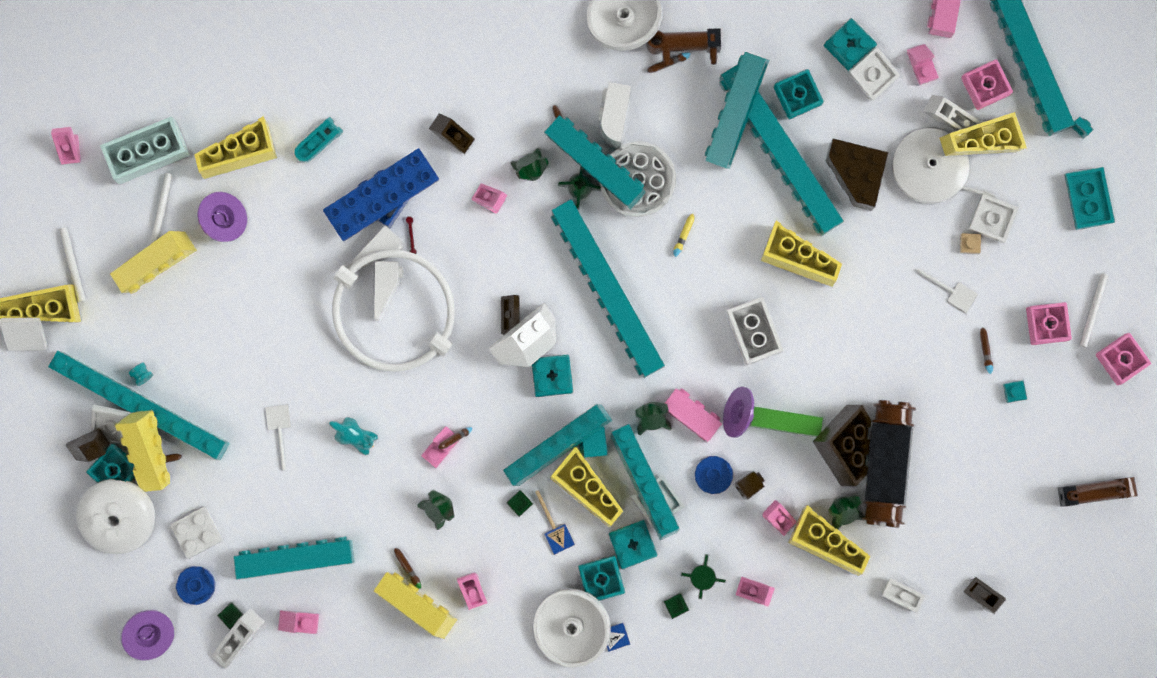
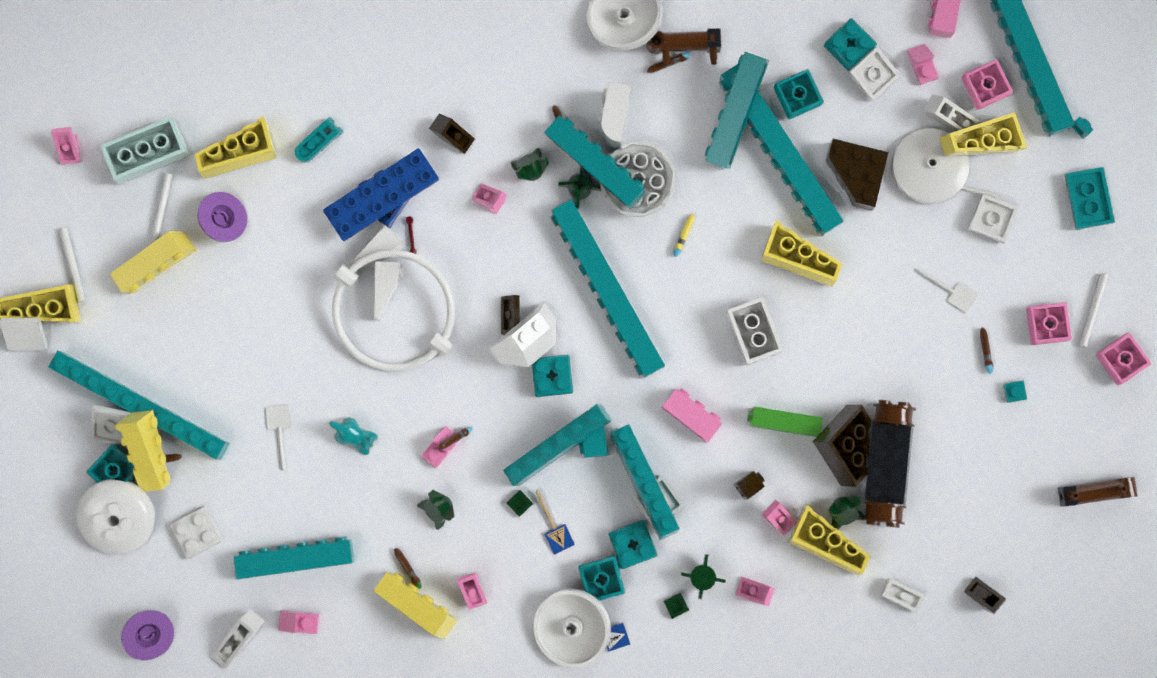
(89, 446): dark brown slope -> none
(140, 374): teal wheel -> none
(195, 585): blue tile -> none
(230, 615): dark green tile -> none
(585, 487): light yellow wedge -> none
(652, 417): dark green piece -> none
(713, 475): blue tile -> none
(738, 412): medium lavender hat -> none
(970, 243): tan plate -> none

